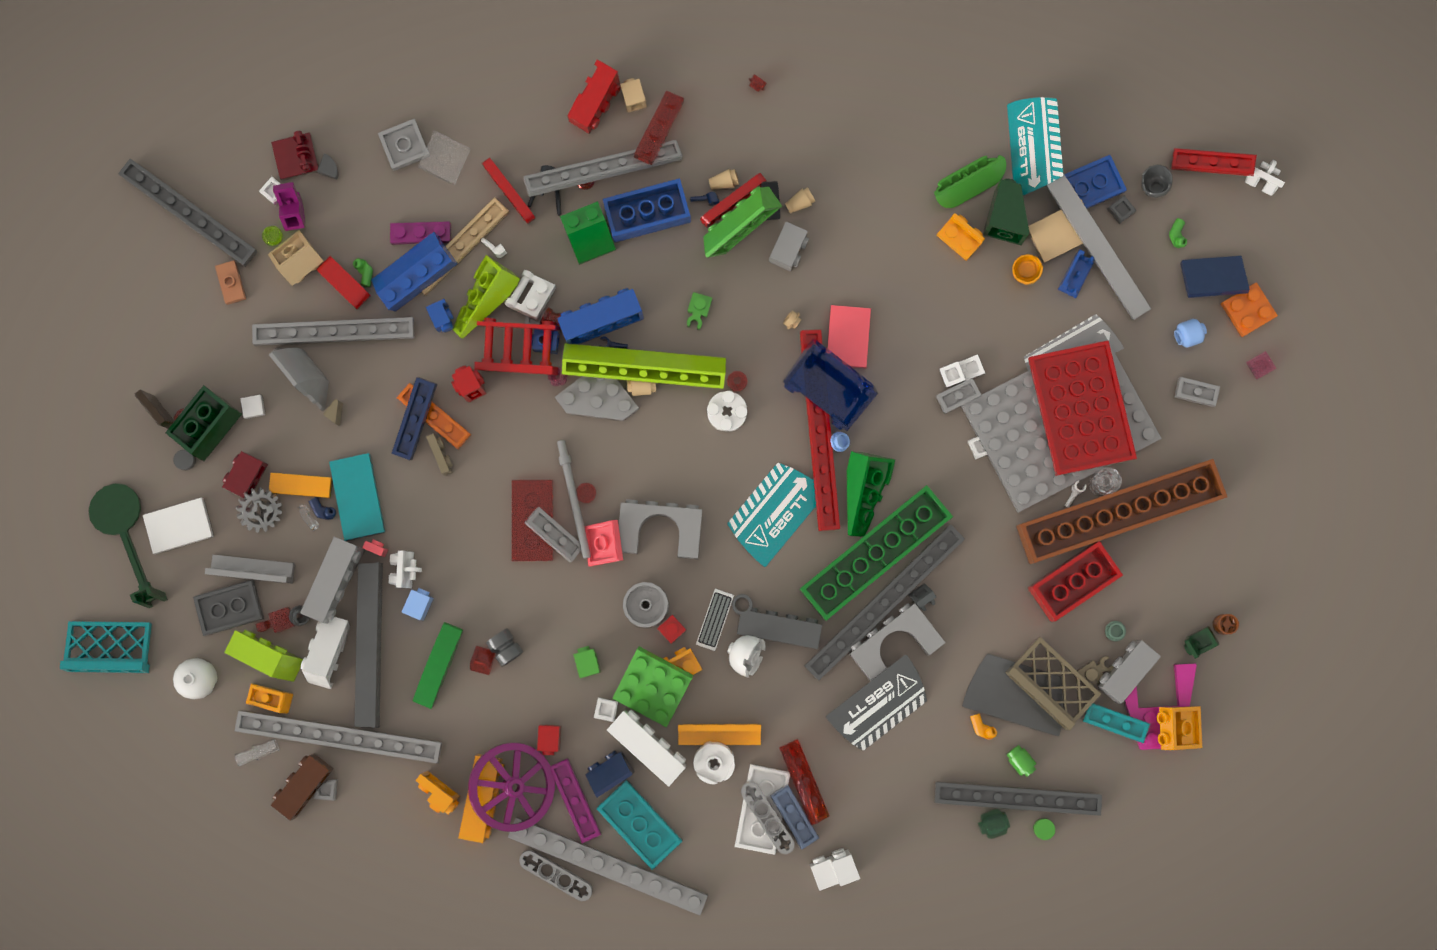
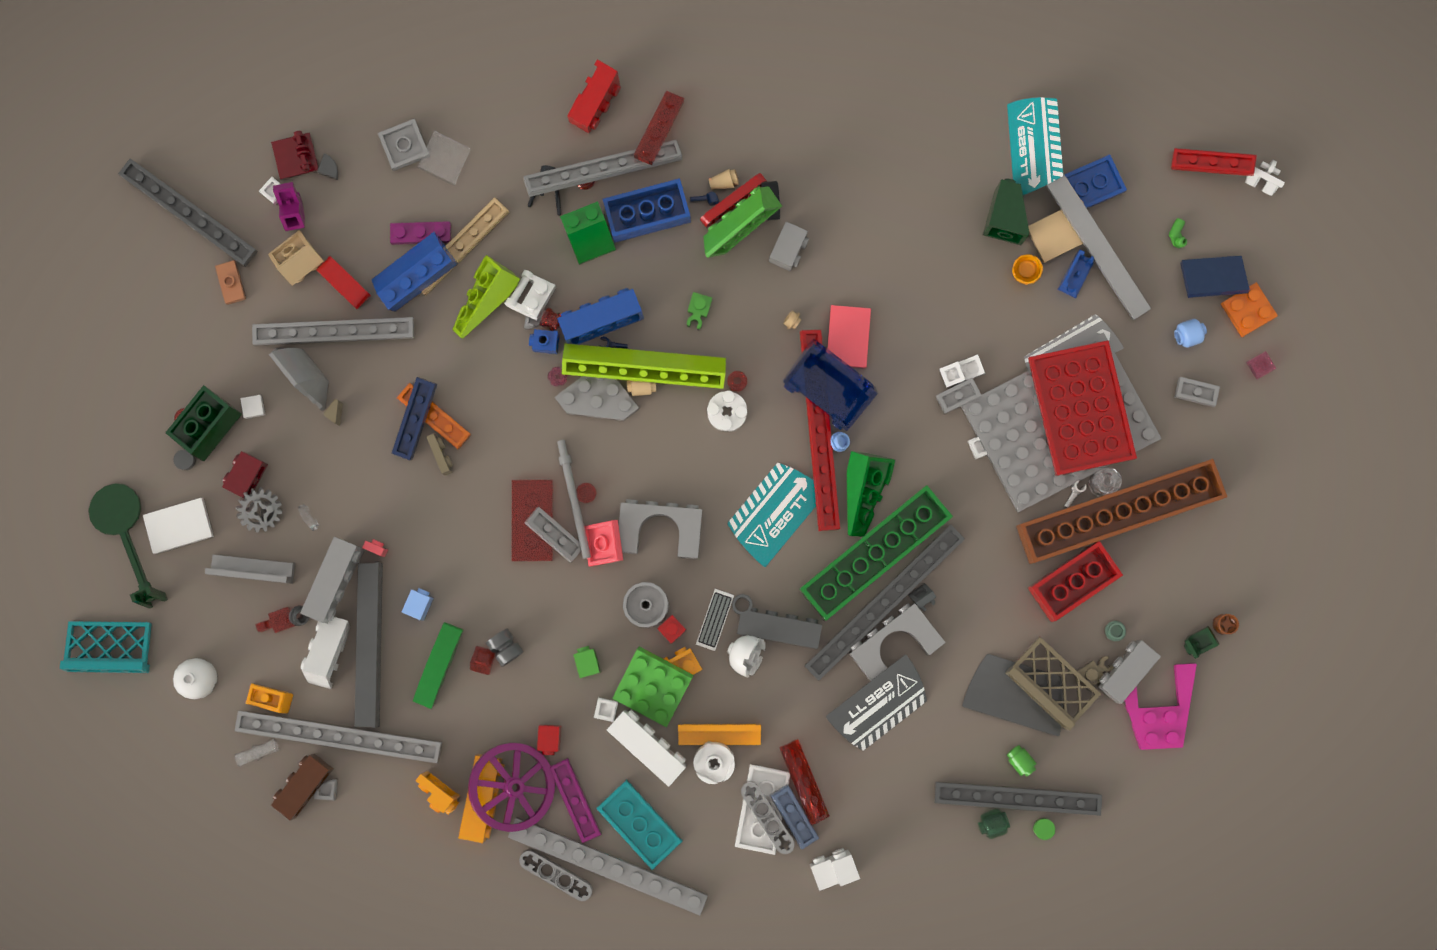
(154, 408): dark brown tile -> none
(228, 607): dark grey tile -> none
(263, 655): lime wedge -> none
(272, 235): clear neon green plate -> none
(300, 485): light orange tile -> none
(321, 511): dark blue arm -> none
(357, 497): teal tile -> none
(365, 270): bright green arm -> none
(405, 569): white hips -> none
(441, 316): blue brick -> none
(468, 383): red brick -> none
(499, 250): white hand -> none
(508, 190): red beam -> none
(525, 364): red fence -> none
(609, 773): dark blue slope -> none
(633, 94): tan brick -> none
(757, 83): clear red plate -> none
(800, 200): tan cone -> none
(961, 236): light orange bracket -> none
(970, 181): bright green brick -> none
(981, 729): light orange arm -> none
(1117, 722): teal tile -> none
(1121, 209): dark grey tile -> none
(1156, 181): dark grey hair -> none
(1180, 728): light orange plate -> none

